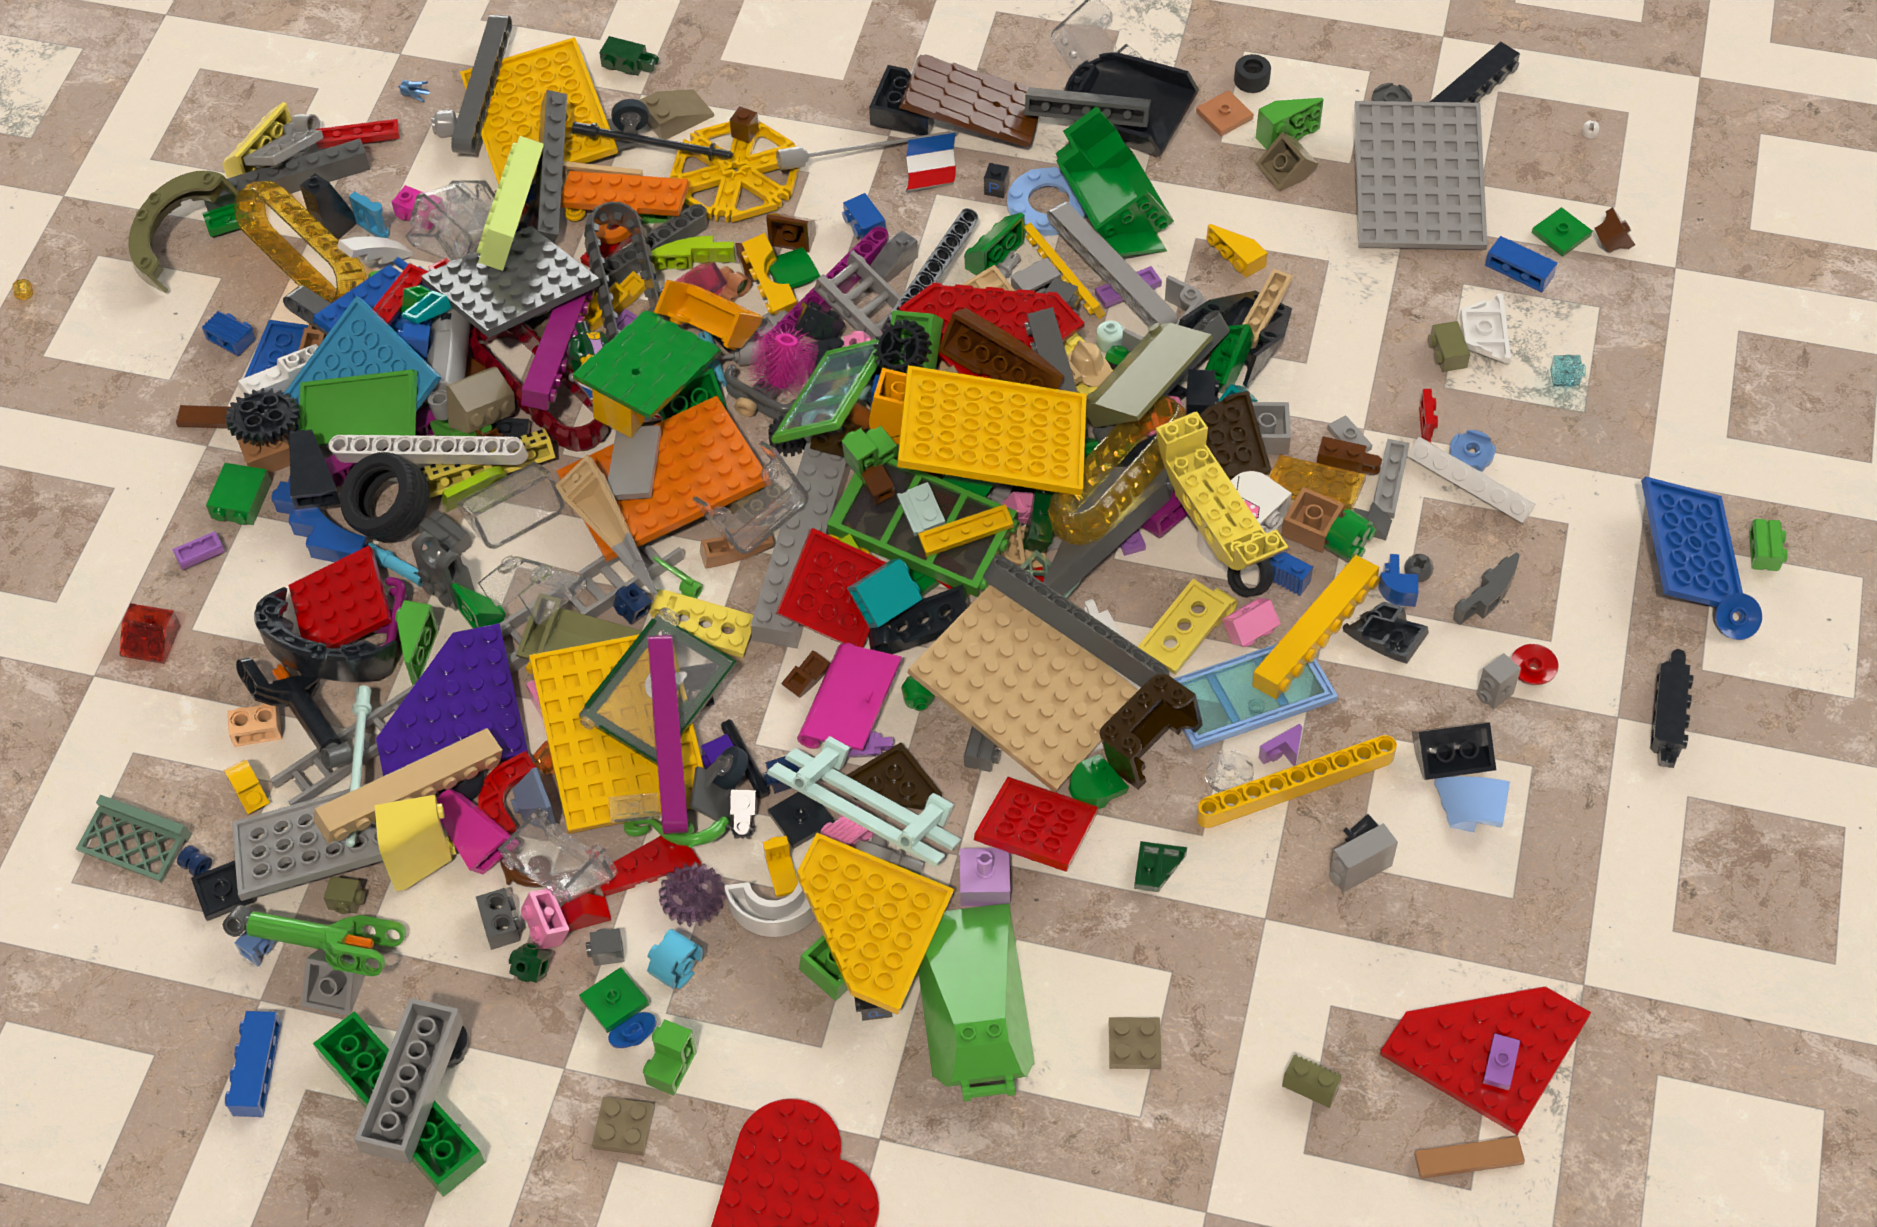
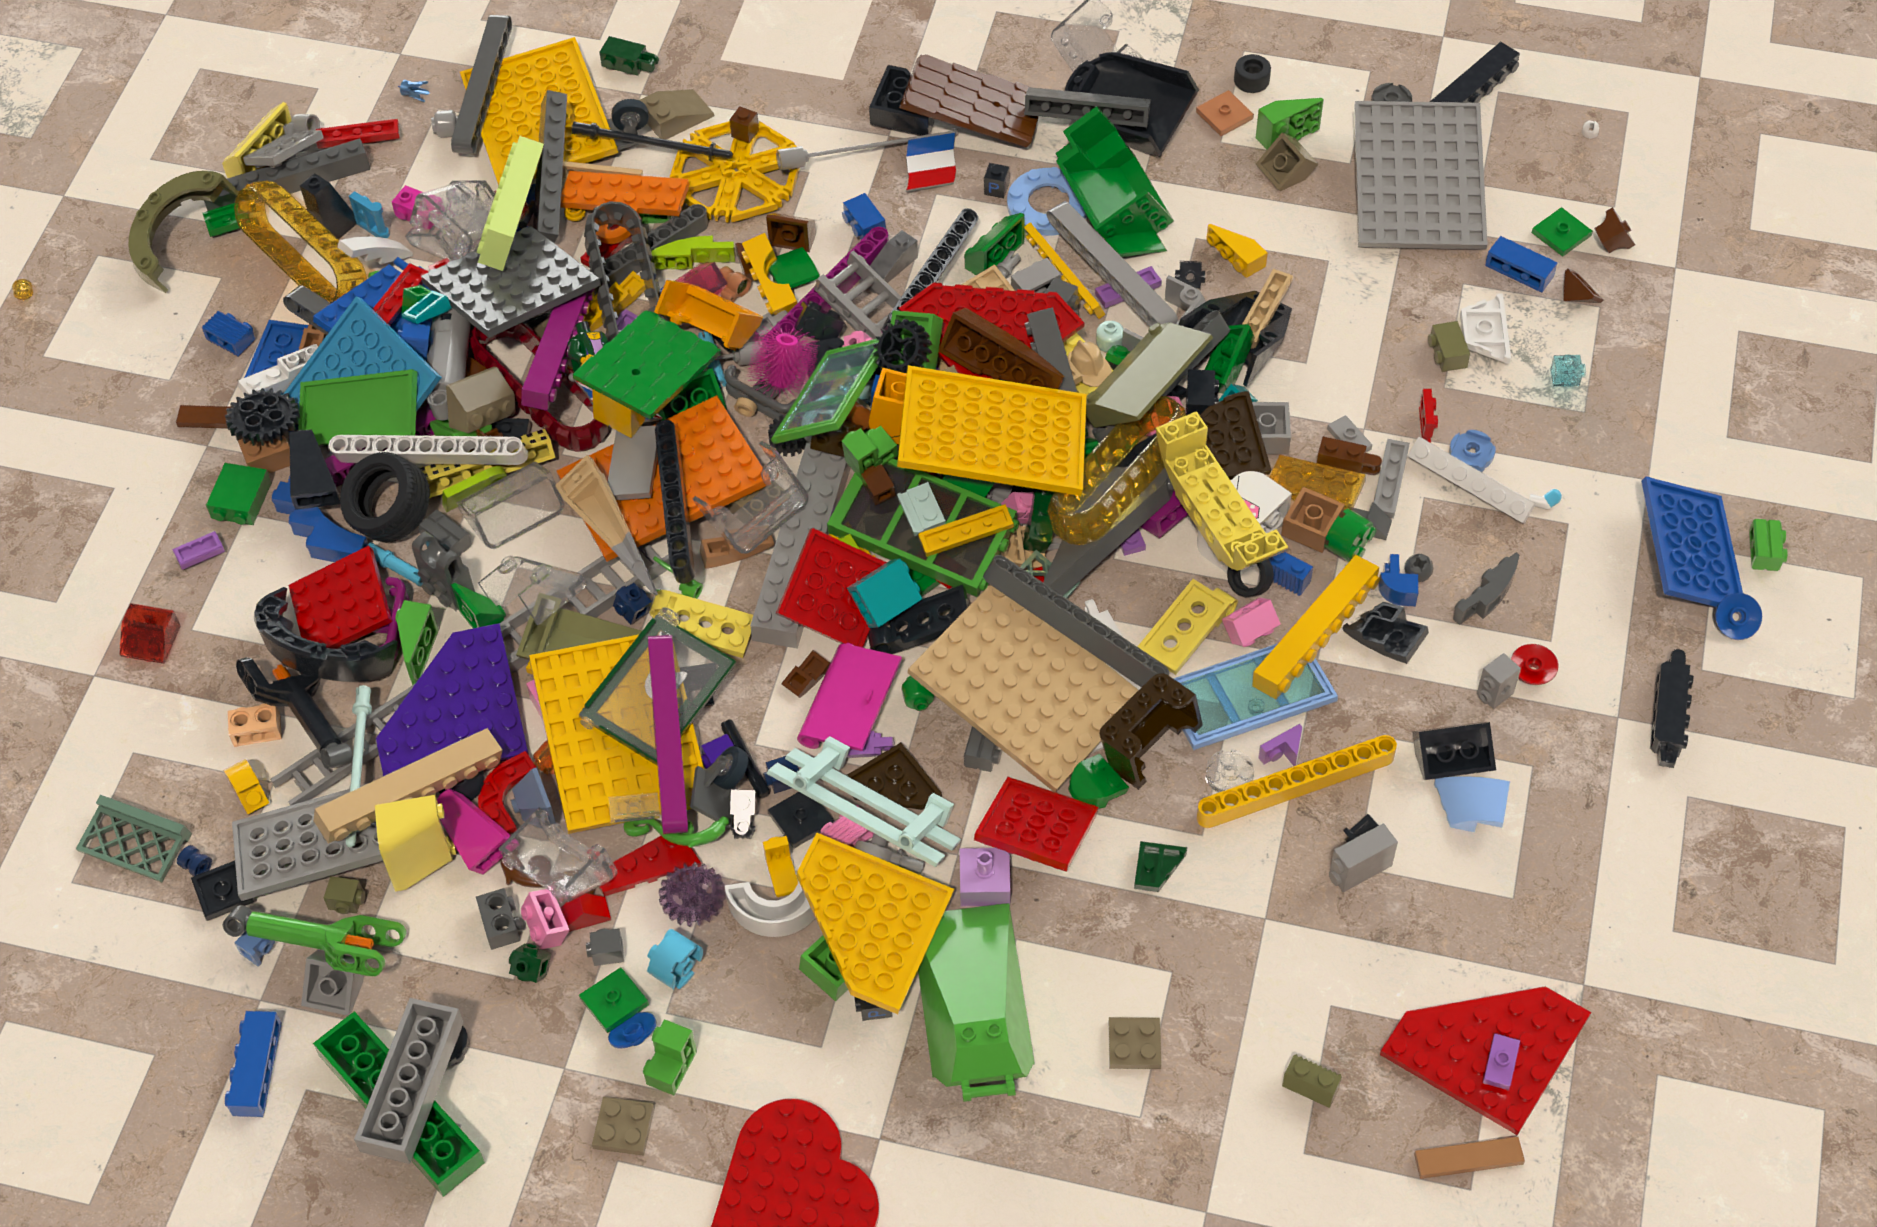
(674, 502): none -> black beam
(1193, 267): none -> black brick
(1548, 500): none -> arm
(1578, 290): none -> reddish brown slope

